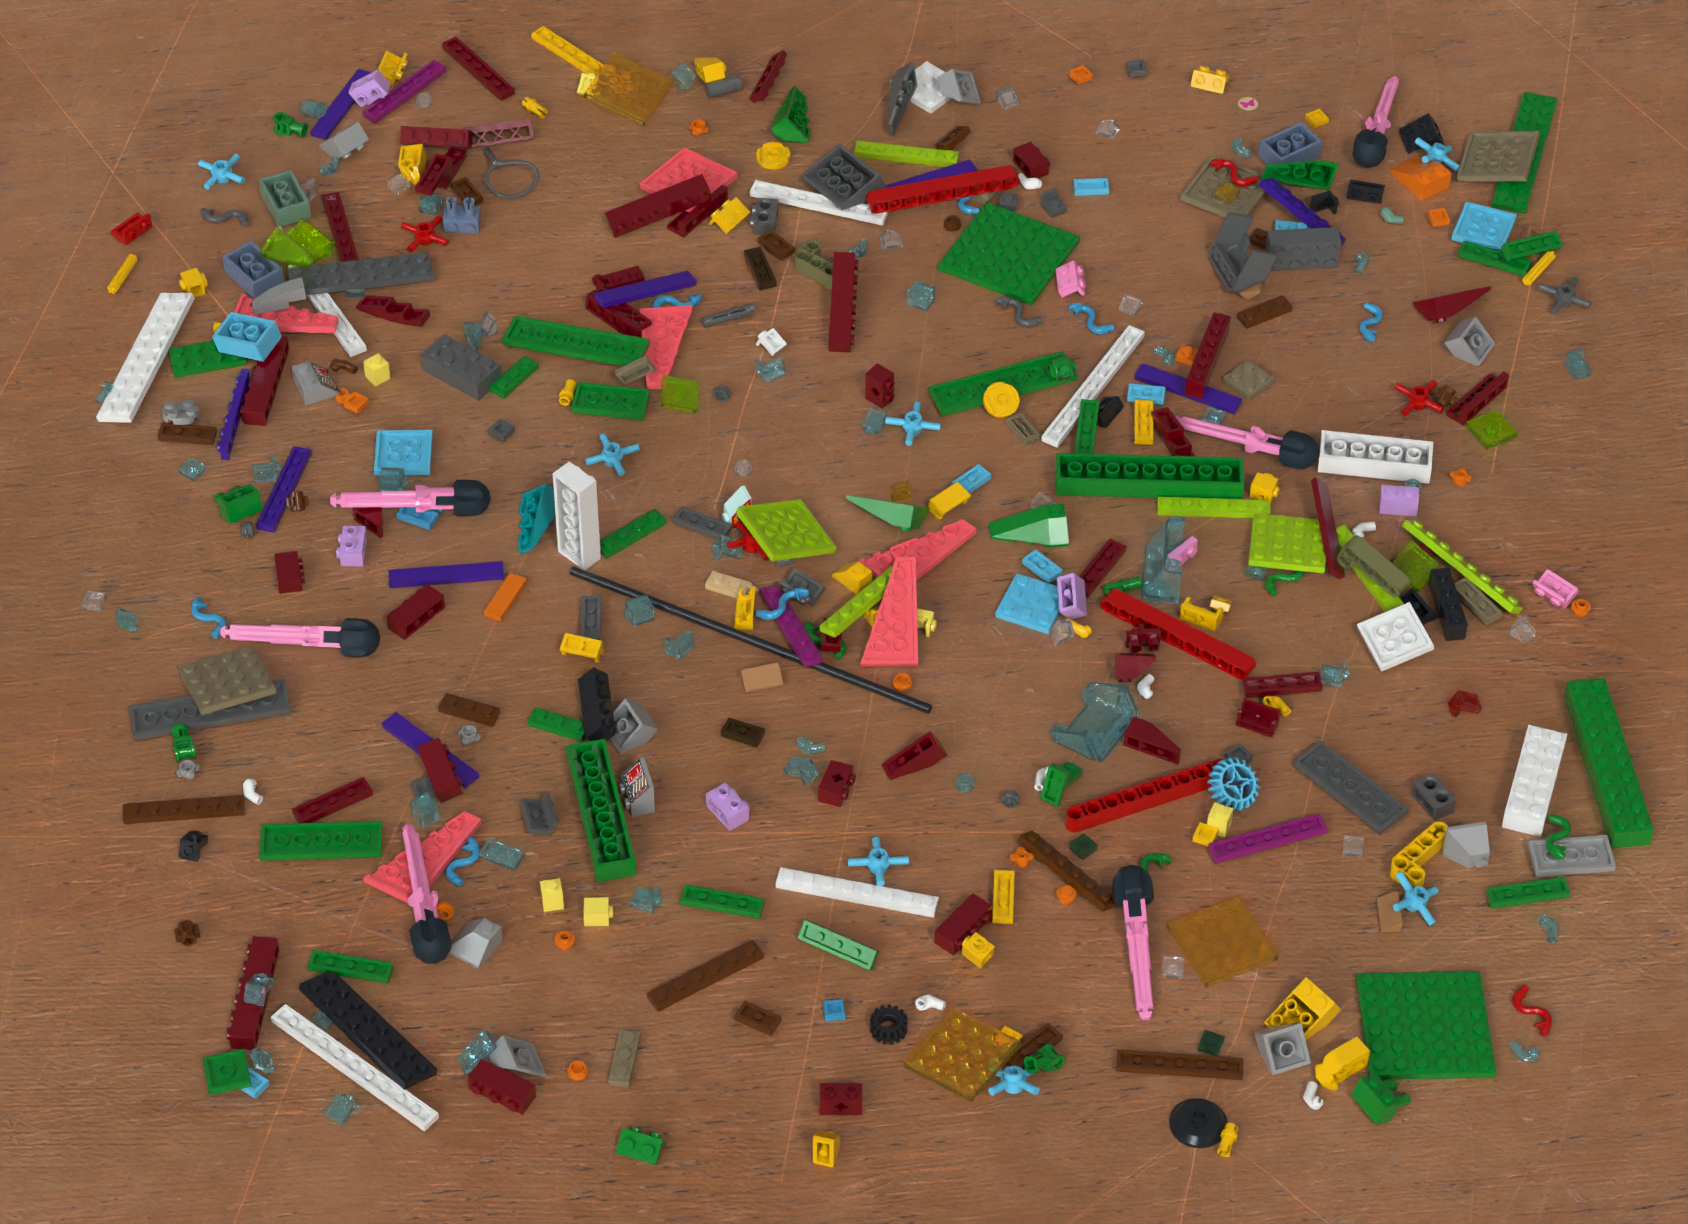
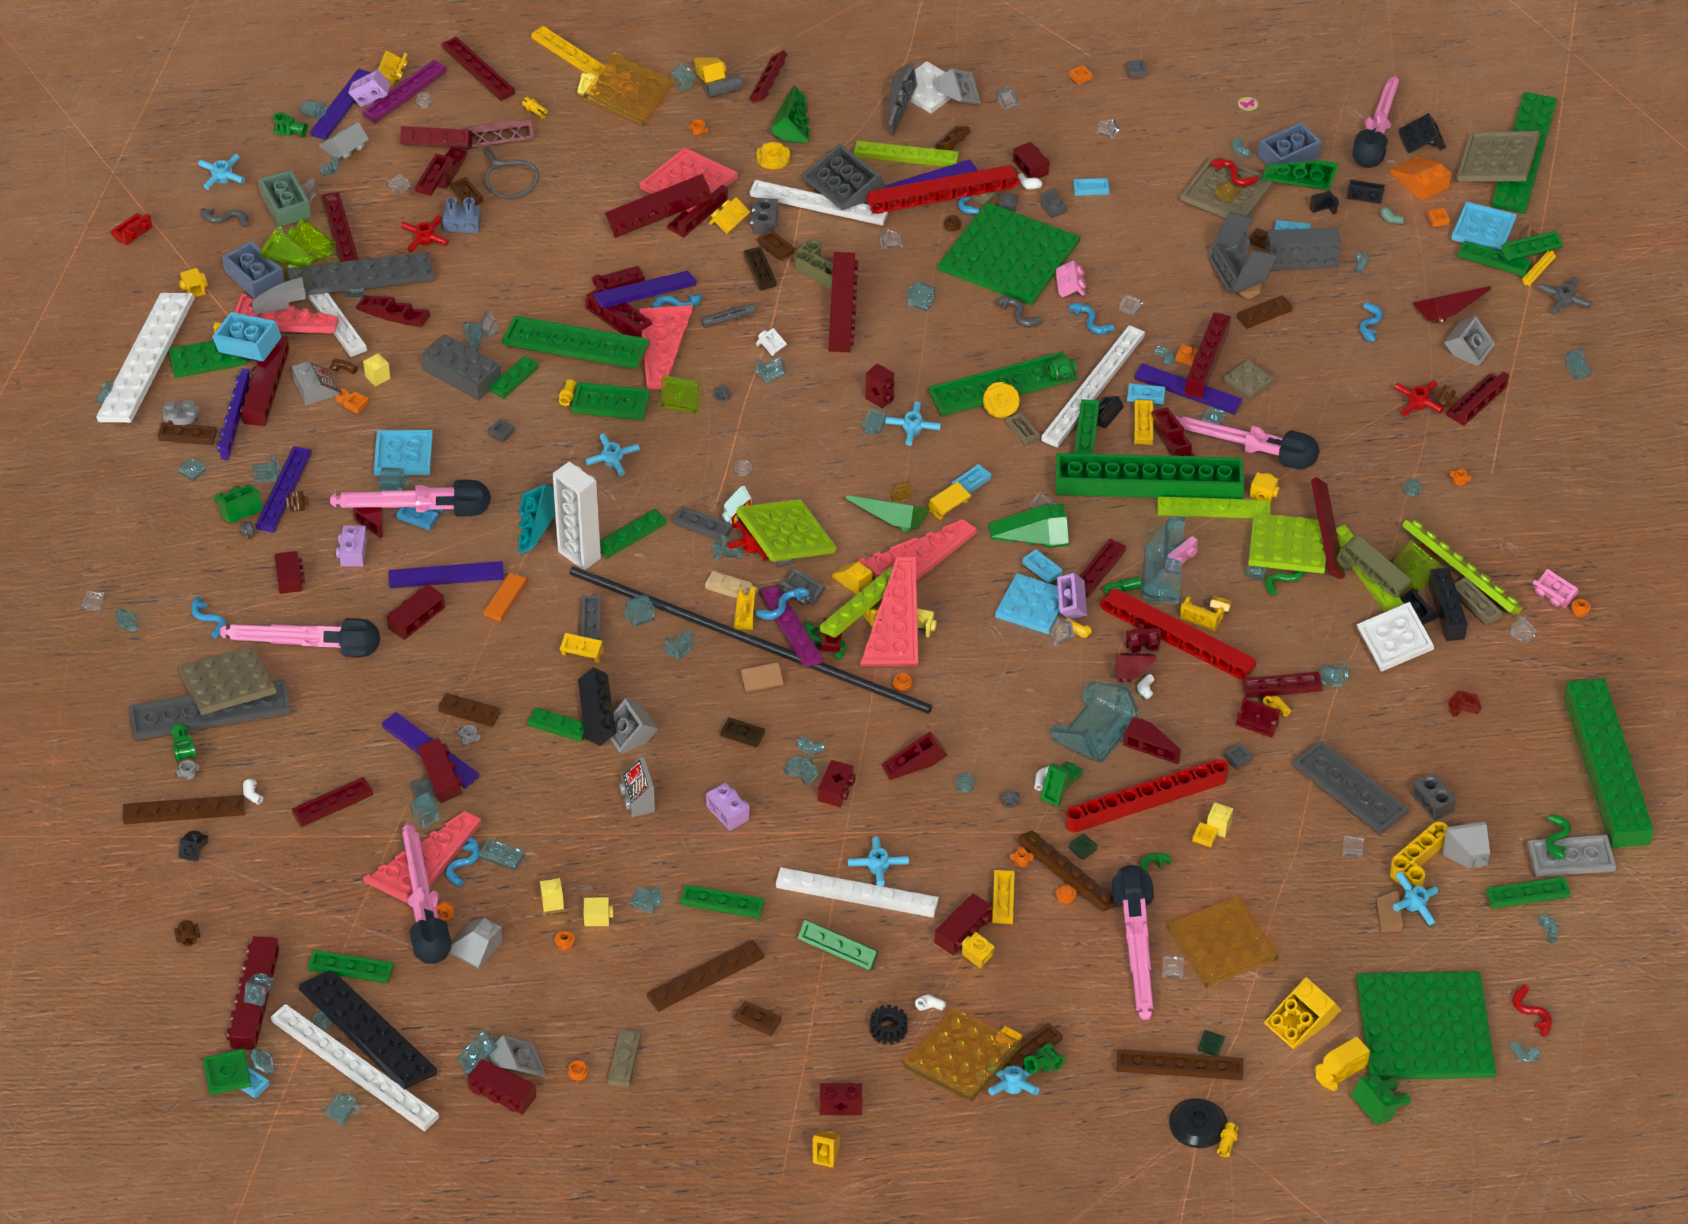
(122, 273): yellow axle -> none
(321, 840): green plate -> none
(412, 162): yellow piece -> none
(430, 204): clear light blue bracket -> none
(539, 815): dark grey bracket -> none
(601, 810): green brick -> none
(624, 373): dark tan tile -> none
(640, 1146): green bracket -> none
(834, 1010): dark azure tile -> none
(860, 251): clear light blue arm -> none
(1209, 80): yellow bracket -> none
(1236, 773): medium azure gear -> none
(1267, 838): magenta plate -> none
(1283, 1047): light grey slope -> none
(1294, 205): dark purple plate -> none
(1310, 1097): white arm -> none
(1317, 118): yellow tile -> none
(1364, 527): white arm -> none
(1375, 456): white brick -> none
(1399, 500): lavender brick -> none
(1437, 153): medium azure bar -> none
(1491, 429): clear neon green plate -> none
(1534, 780): white brick -> none

